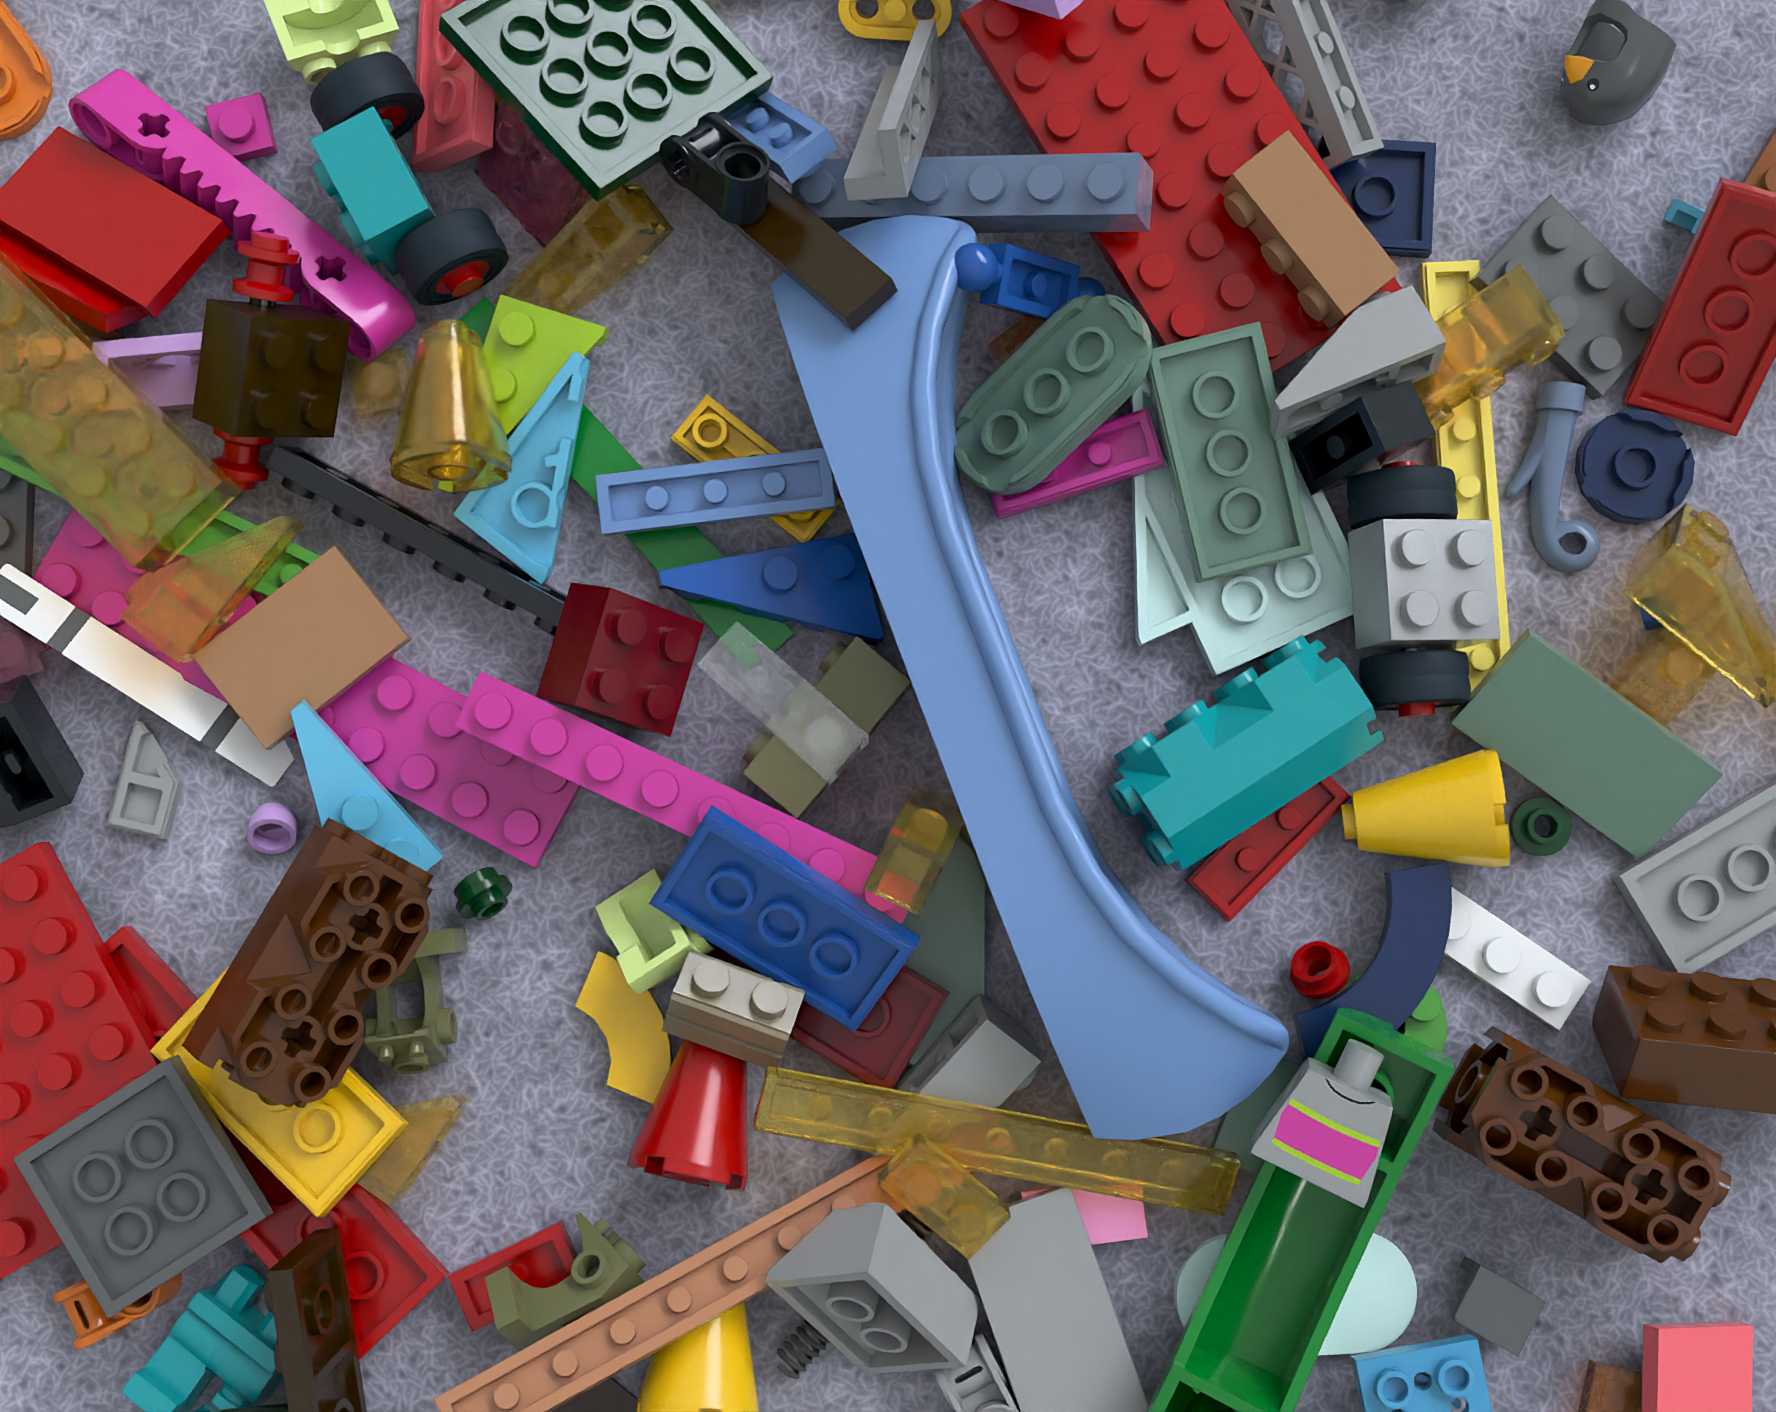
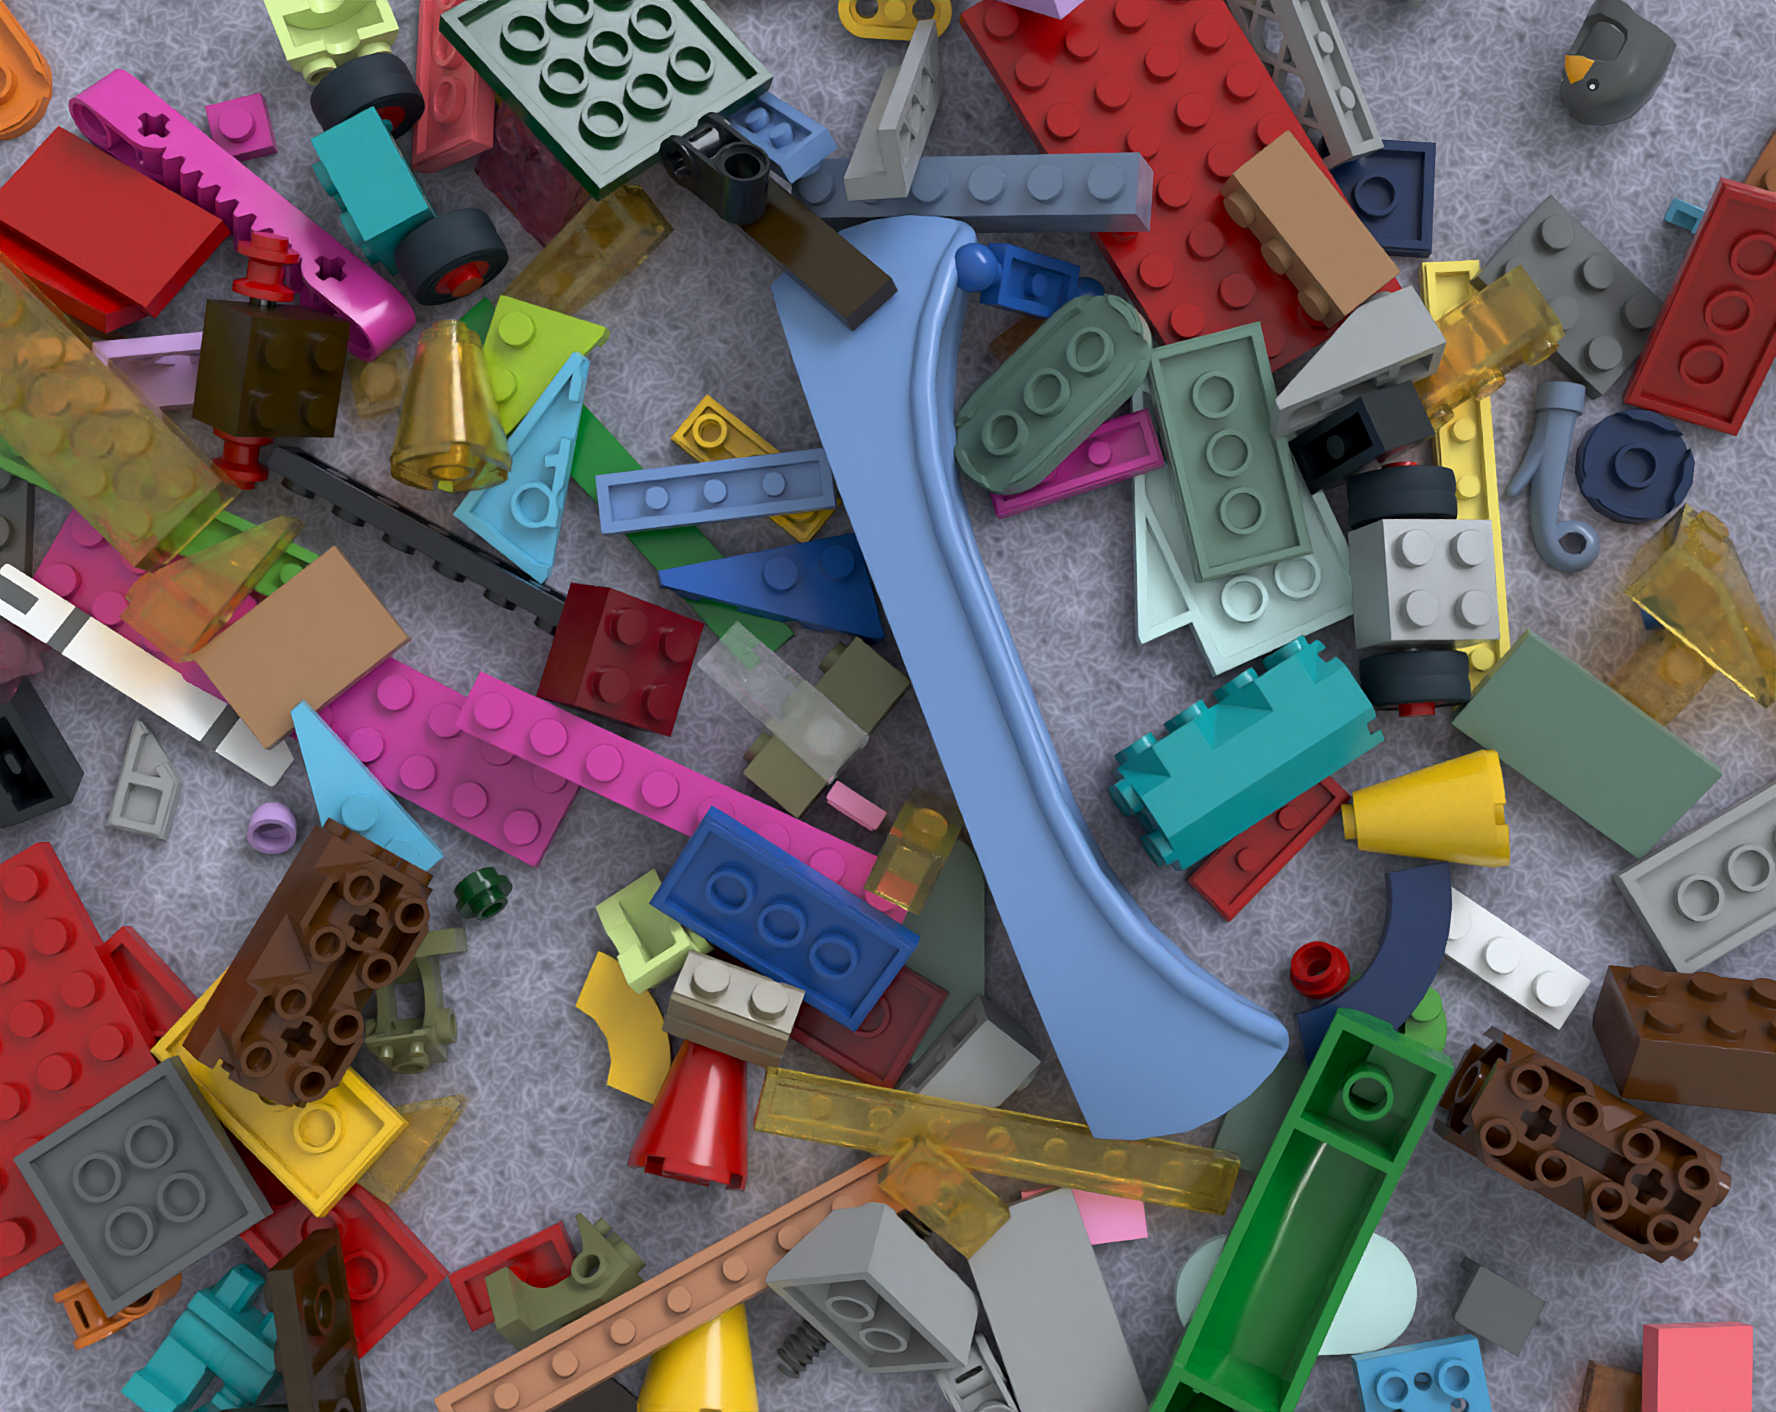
(855, 807): none -> bright pink tile
(1330, 1124): light grey torso -> none
(1523, 826): dark green plate -> none

